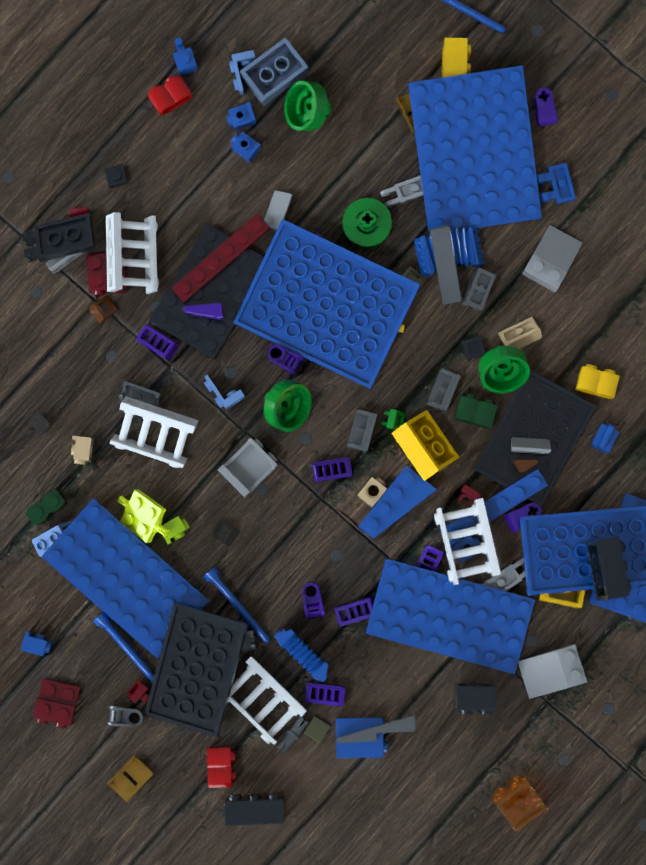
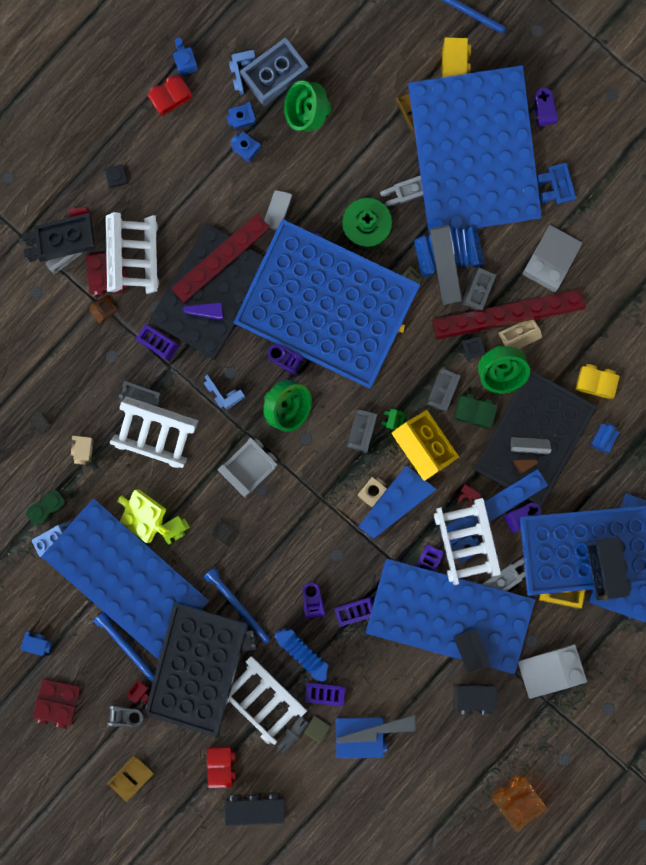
(317, 478): dark purple slope -> none
(471, 650): none -> black panel
(508, 314): none -> dark red plate

